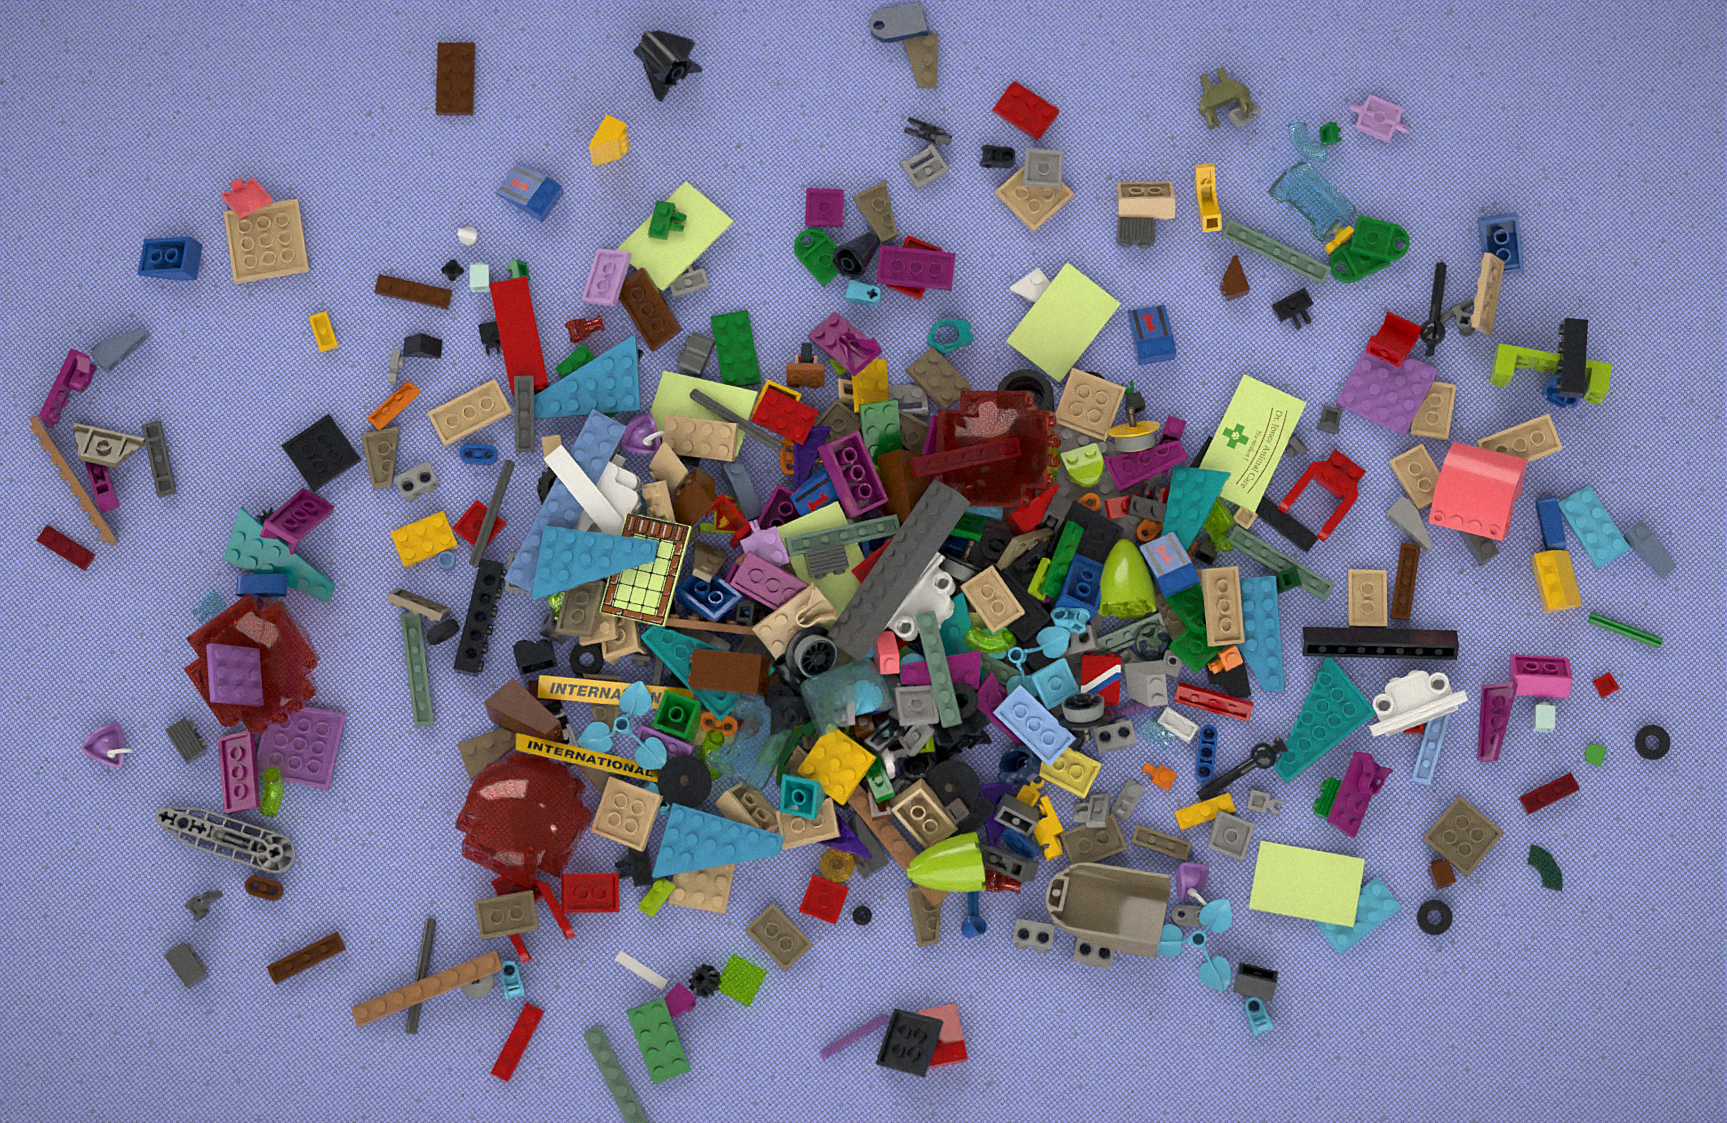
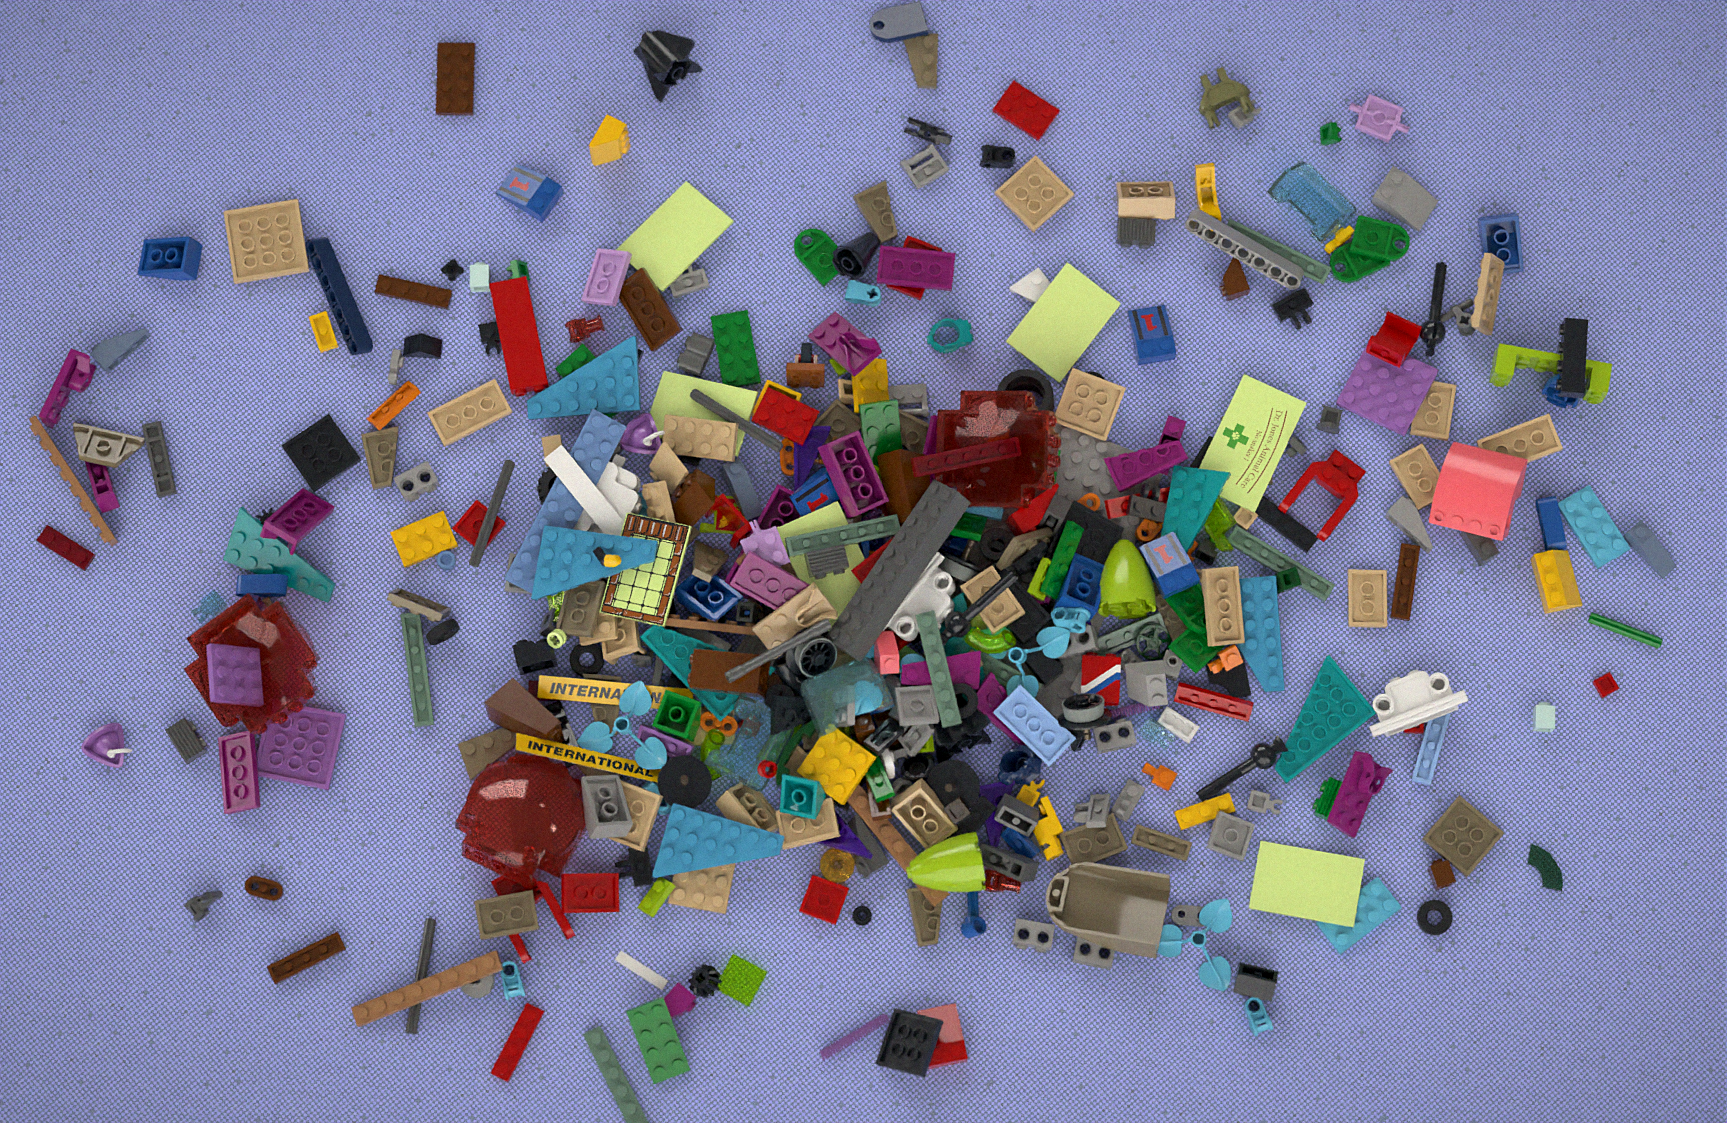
(186, 965): dark grey brick -> none
(216, 833): light grey beam -> none
(246, 197): coral piece -> none
(273, 791): clear neon green cylinder -> none
(339, 296): none -> dark blue beam
(467, 235): white plate -> none
(479, 452): blue plate -> none
(486, 570): black brick -> none
(524, 413): dark grey plate -> none
(552, 641): none -> yellowish green bush
(605, 807): none -> light grey slope
(606, 559): none -> arm
(662, 220): green hinge -> none
(772, 769): none -> red bush
(779, 937): dark tan plate -> none
(814, 631): none -> dark grey piece
(824, 207): magenta plate -> none
(938, 378): dark tan plate -> none
(959, 623): none -> black piece
(1043, 168): light grey plate -> none
(1054, 683): medium azure plate -> none
(1071, 772): light yellow plate -> none
(1084, 465): lime slope -> none
(1133, 399): pearl dark grey piece -> none
(1134, 434): piece -> none
(1191, 880): medium lavender hat -> none
(1206, 744): blue beam -> none
(1240, 241): none -> light grey beam
(1304, 145): clear light blue cylinder -> none
(1379, 643): black brick -> none
(1404, 199): none -> light grey slope
(1494, 717): magenta wing -> none
(1541, 675): dark pink slope -> none
(1549, 793): dark red plate -> none
(1595, 754): bright green tile -> none
(1656, 731): black tyre -> none

